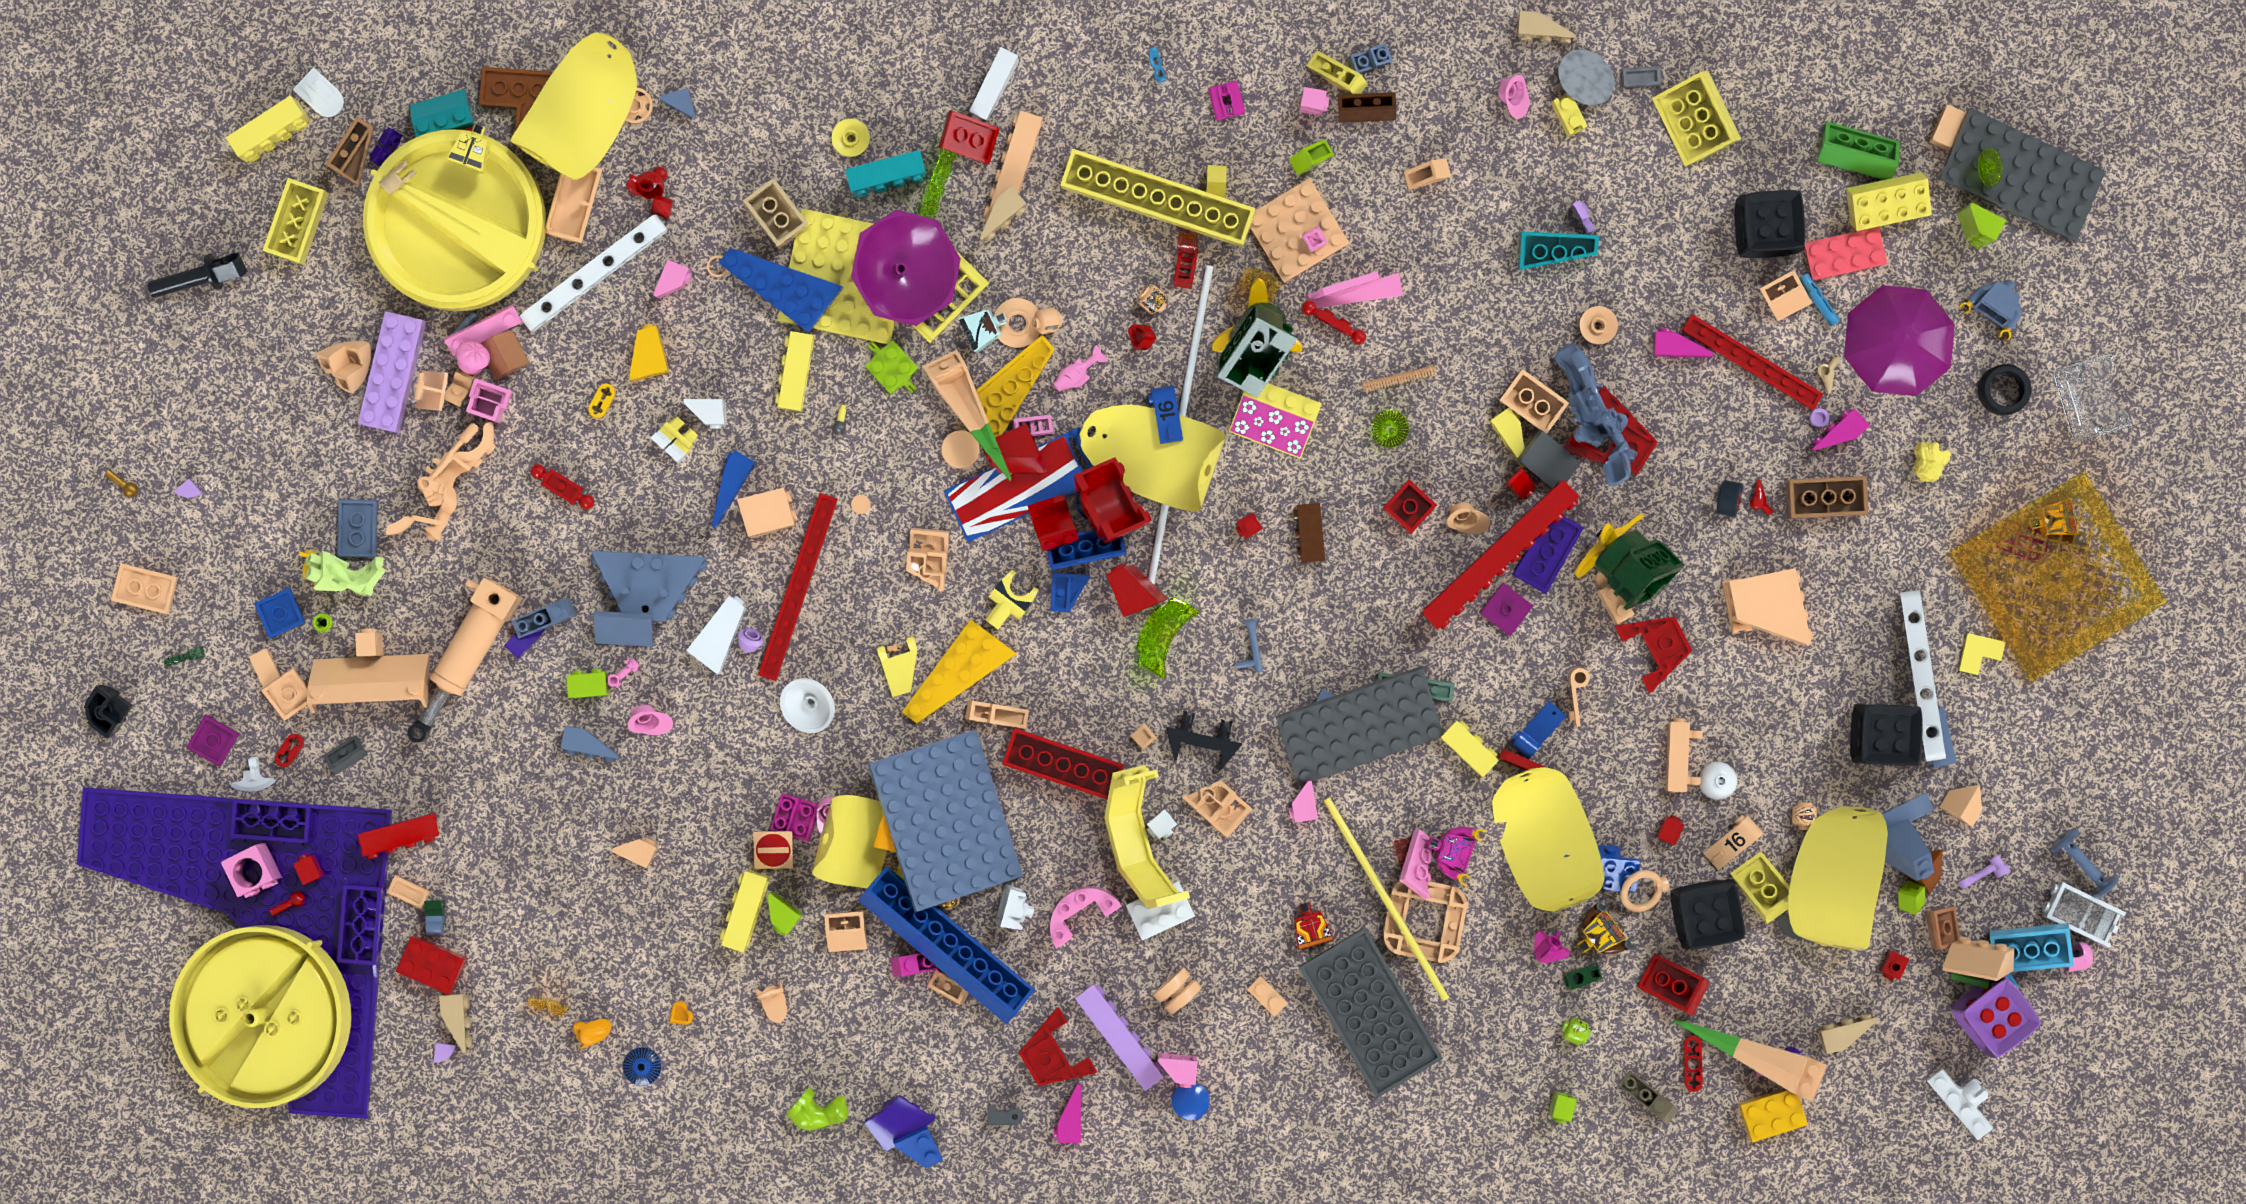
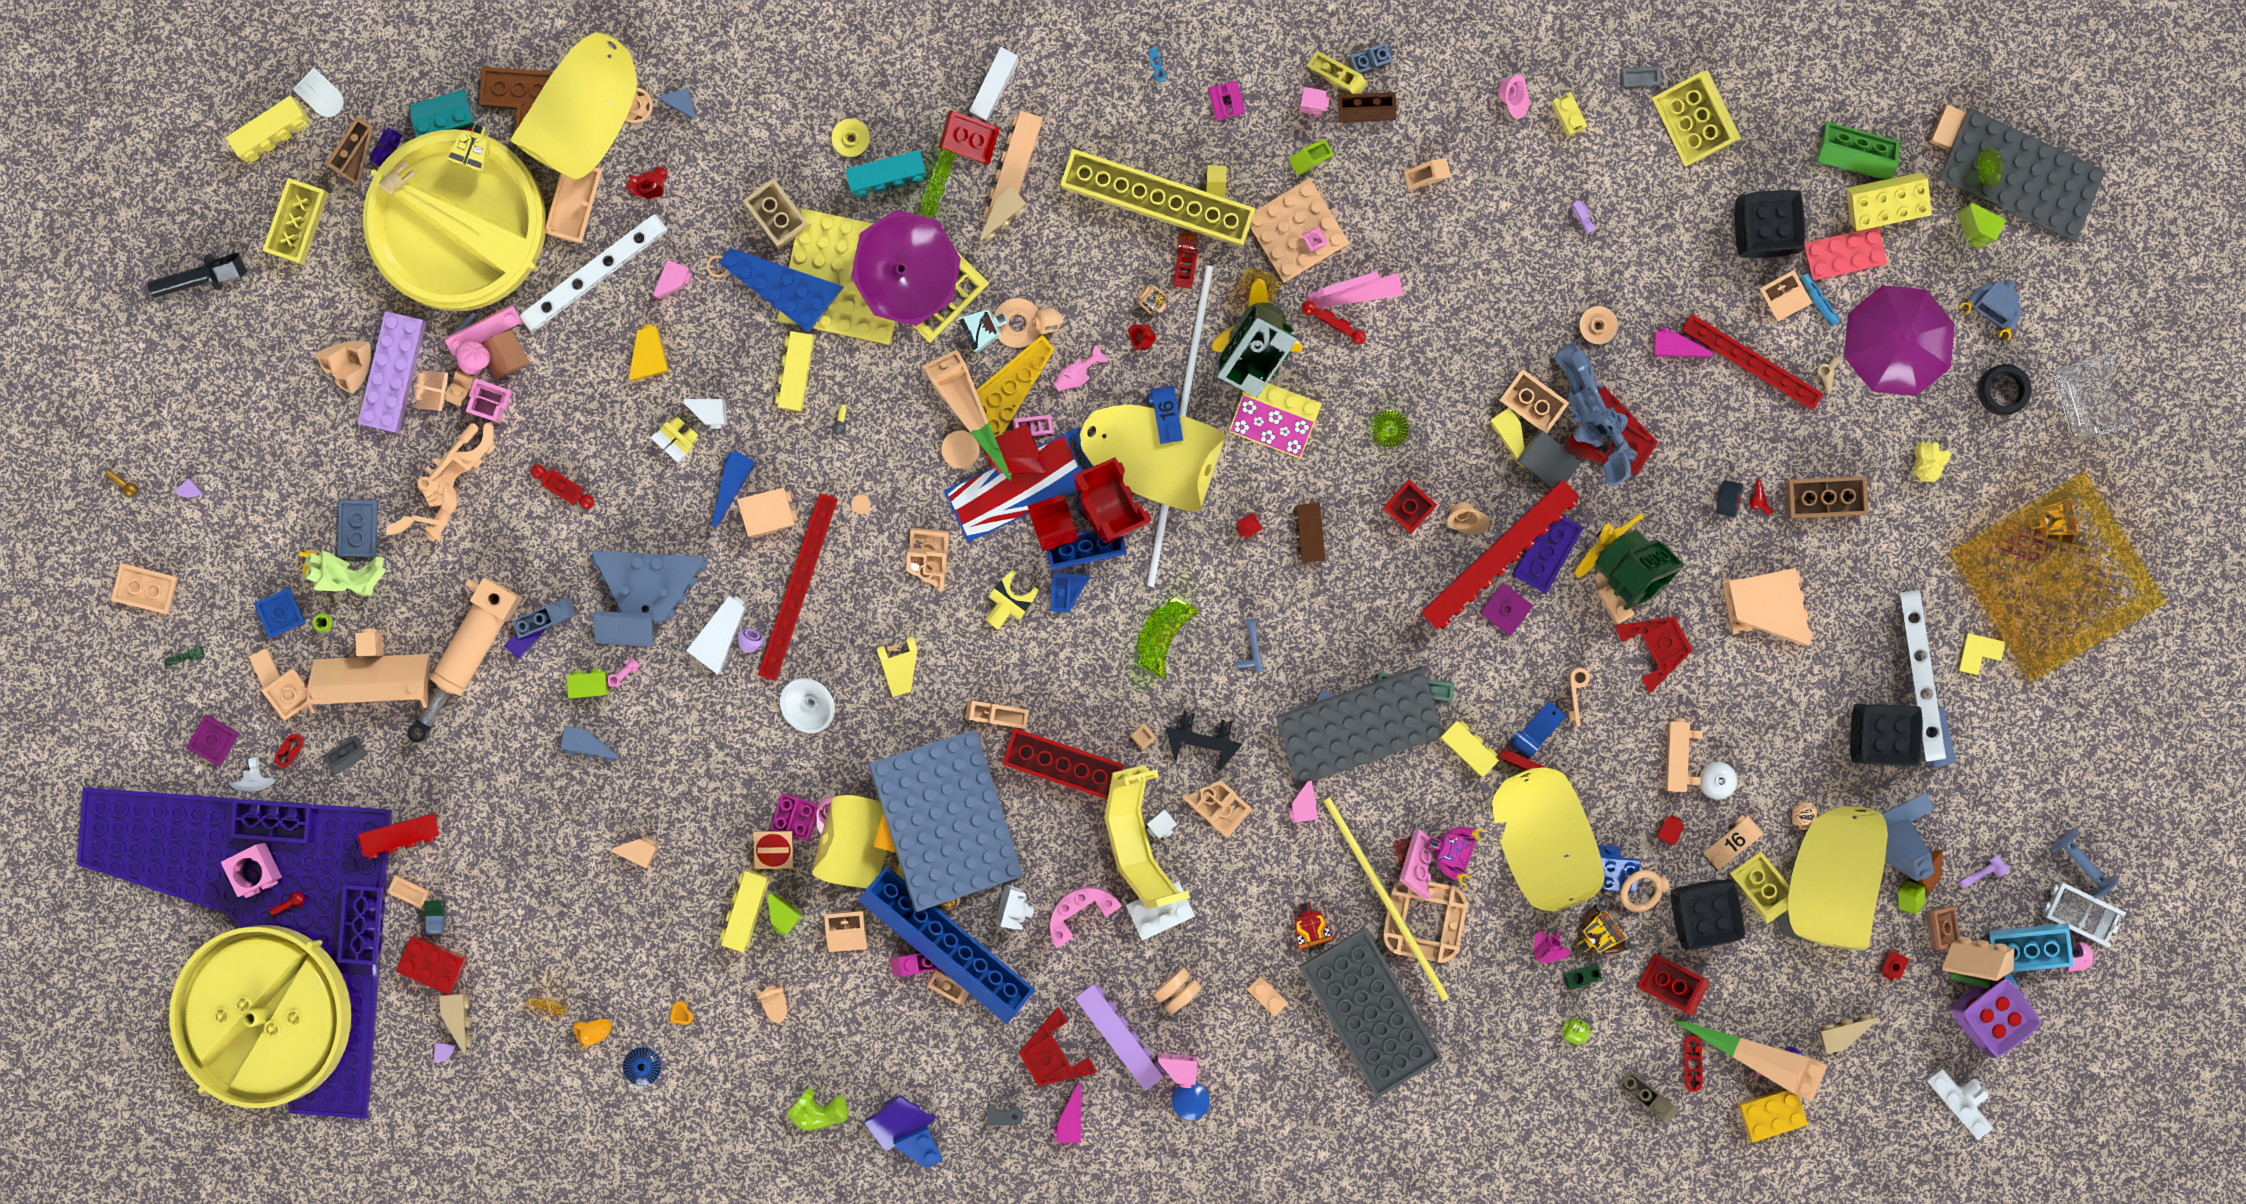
(106, 710): black brick -> none
(308, 869): red brick -> none
(598, 398): yellow beam -> none
(648, 721): bright pink piece -> none
(661, 206): red tile -> none
(892, 367): lime plate -> none
(964, 663): yellow wing -> none
(1133, 589): red slope -> none
(1405, 374): light nougat piece -> none
(1520, 484): red slope -> none
(1537, 25): tan slope -> none
(1548, 248): teal wedge -> none
(1562, 1107): lime brick -> none
(1586, 77): flat silver sticker -> none
(1819, 418): lavender tile -> none
(1847, 429): dark pink slope -> none
(1963, 804): light nougat slope -> none

